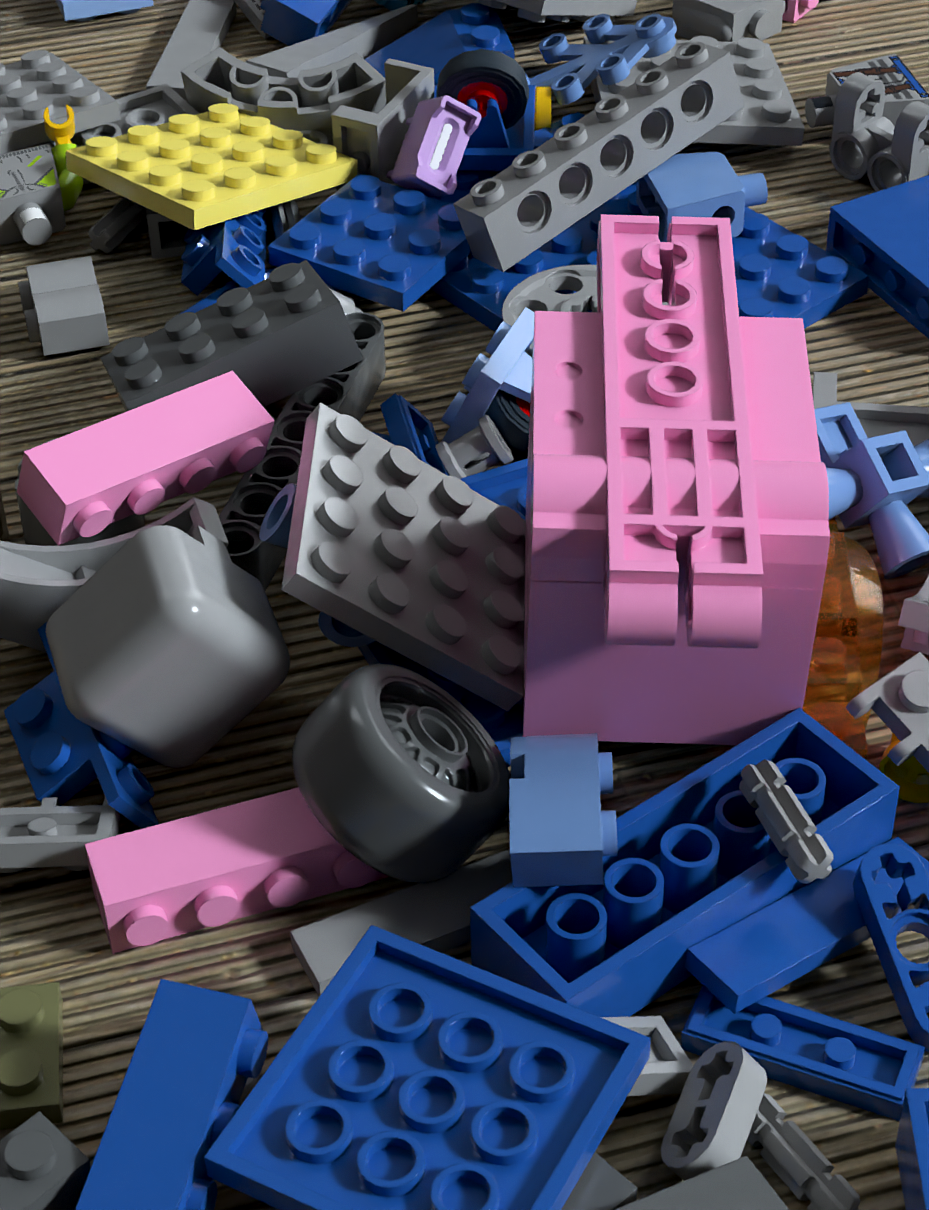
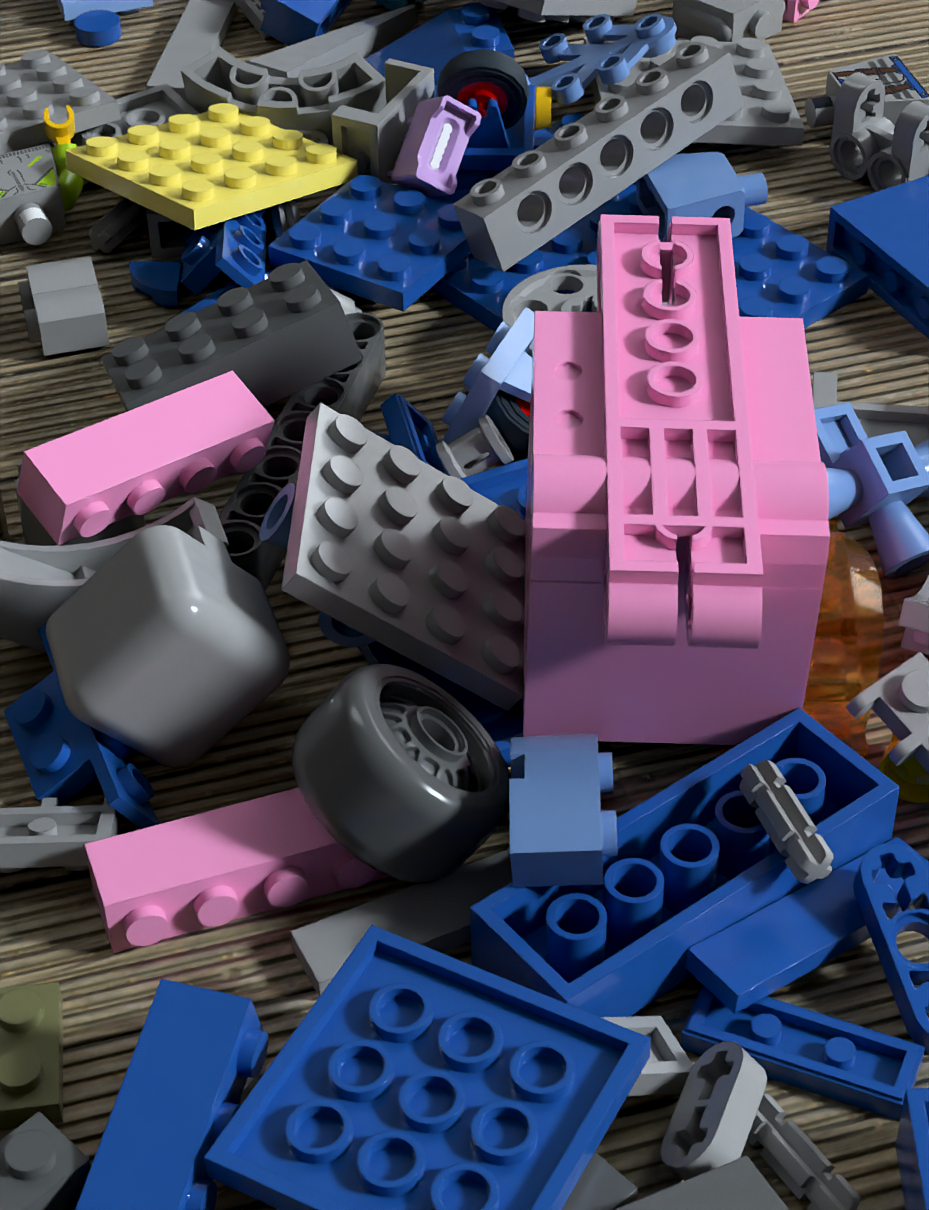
(97, 28): none -> blue tile
(158, 280): none -> blue tile

